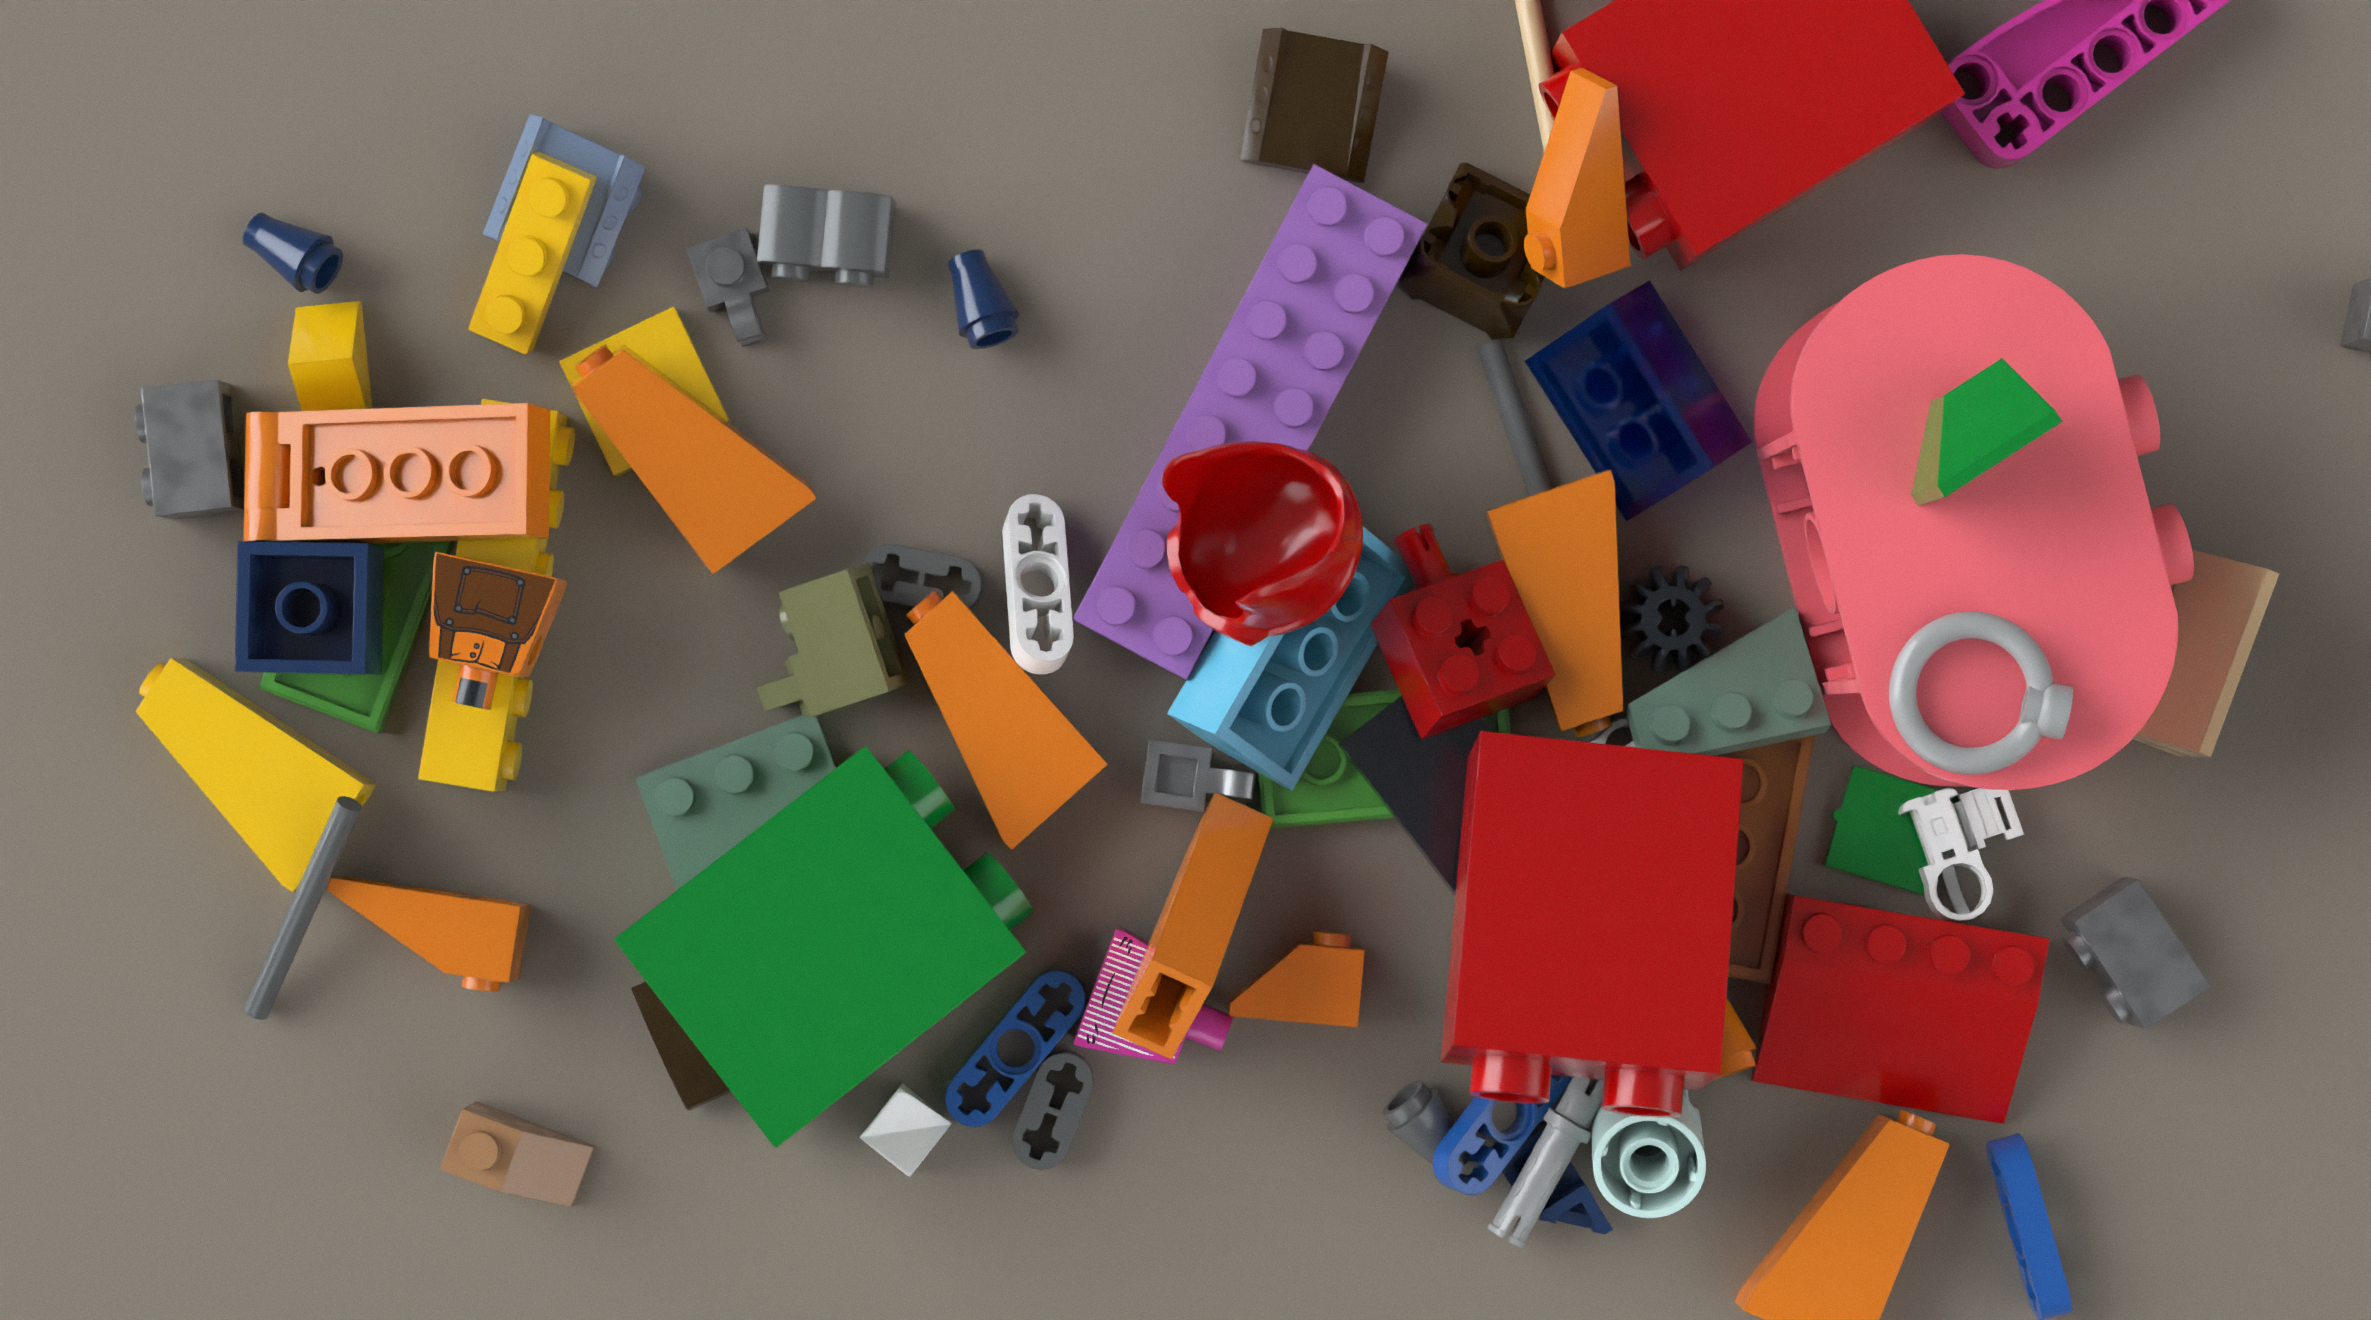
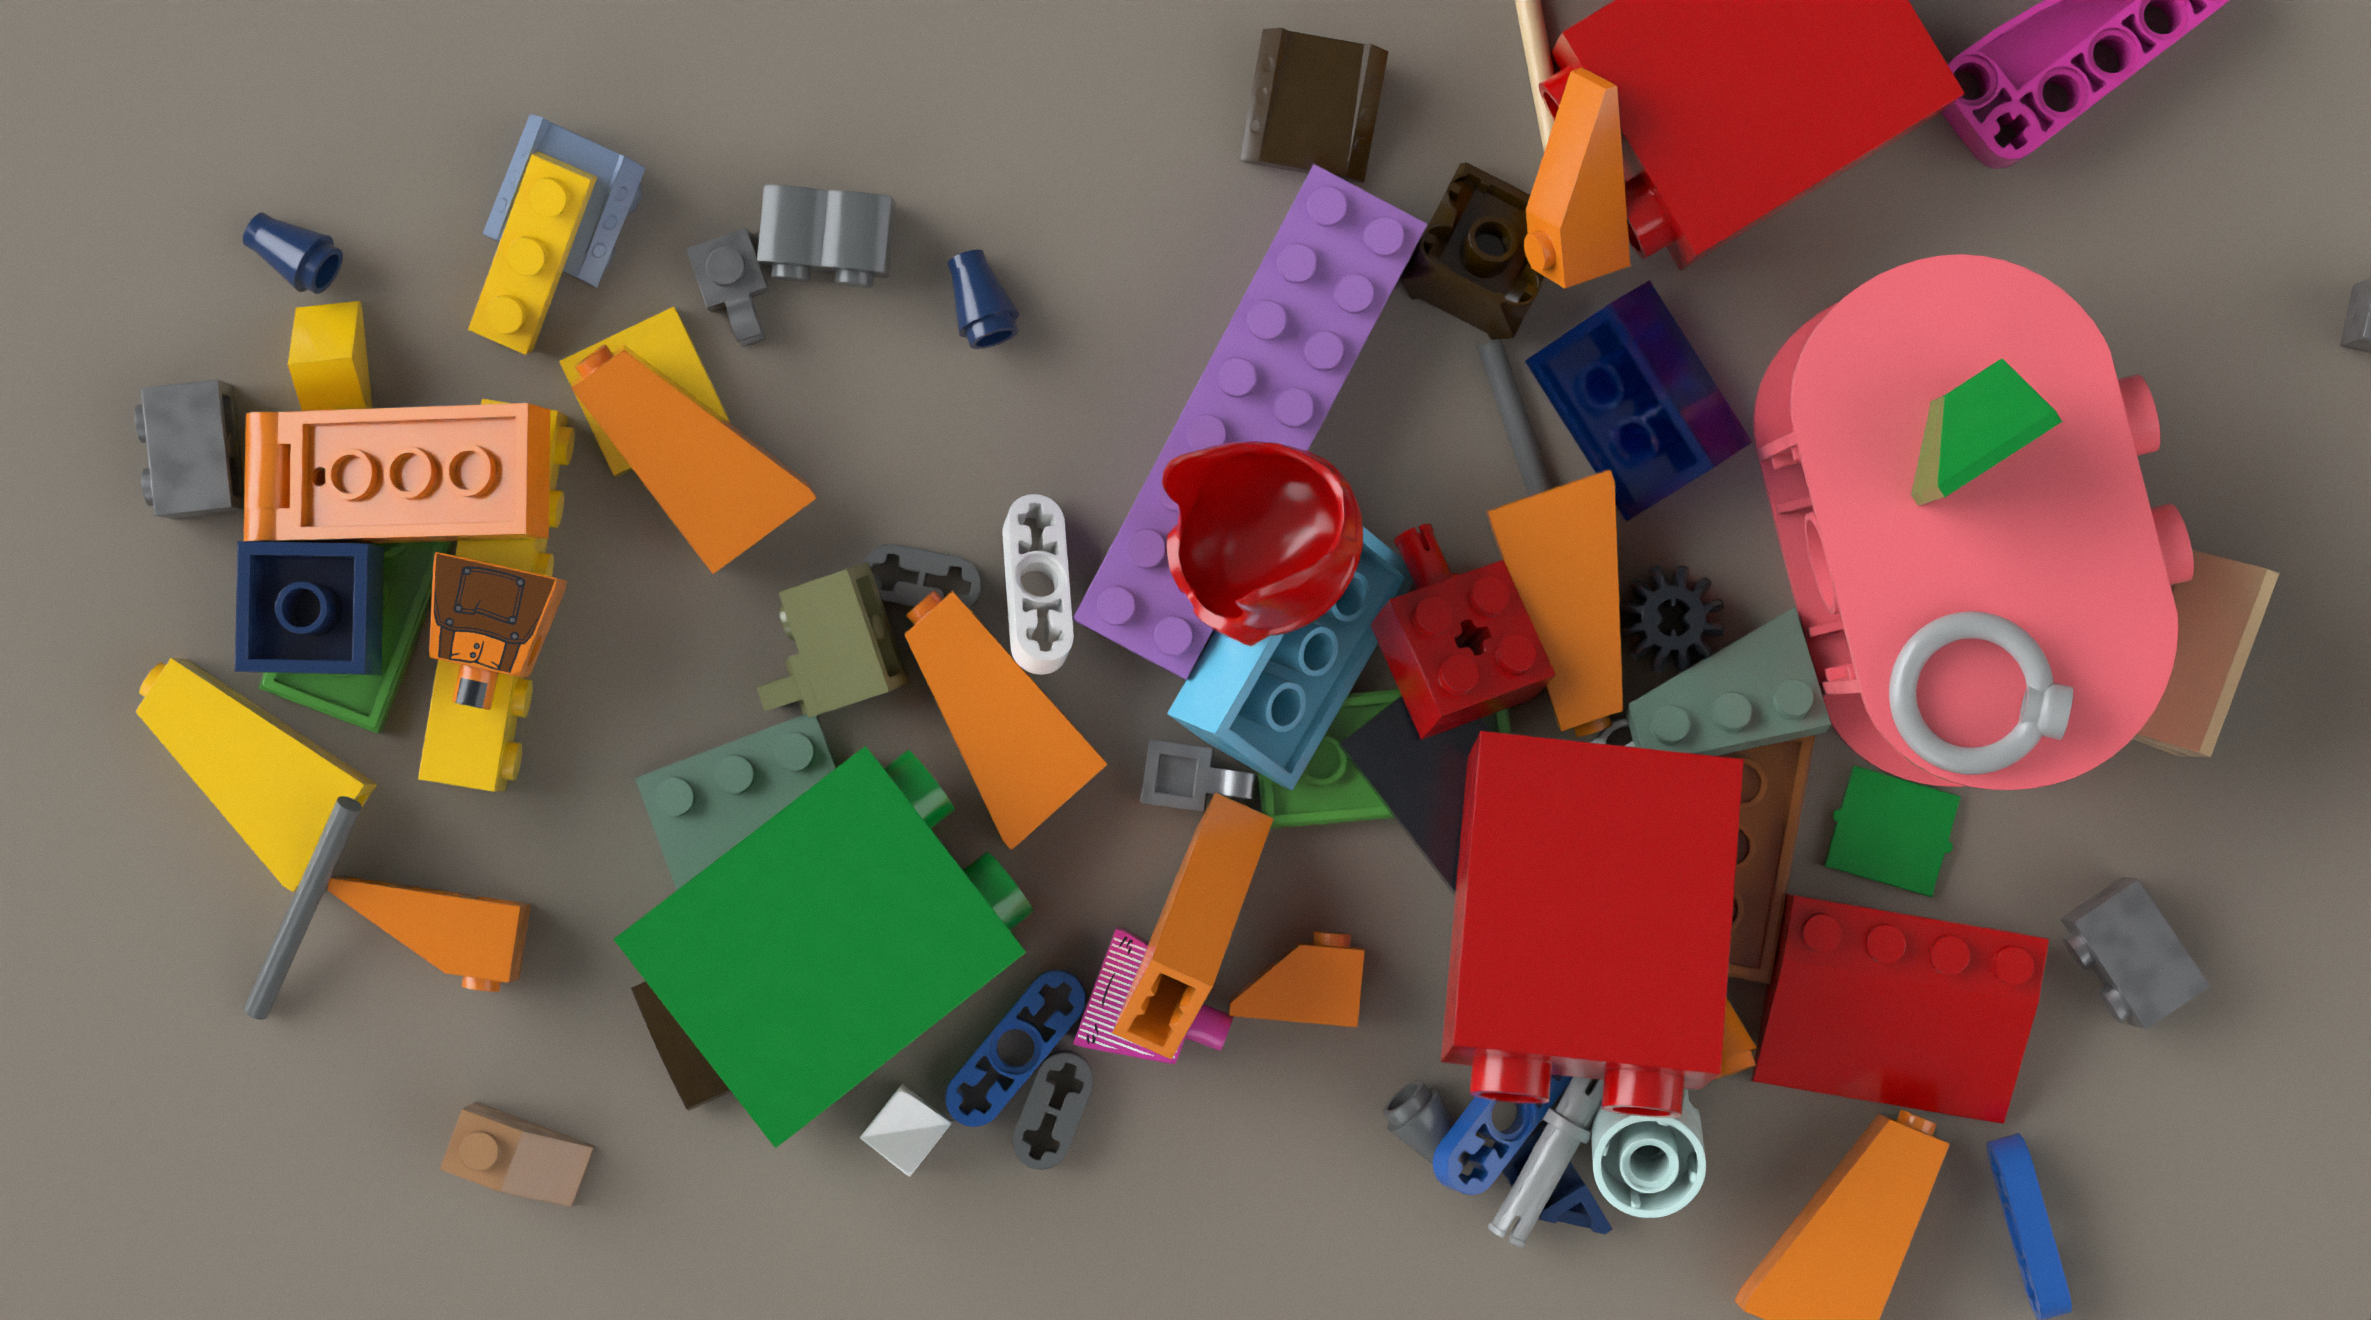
(1954, 829): white piece -> none

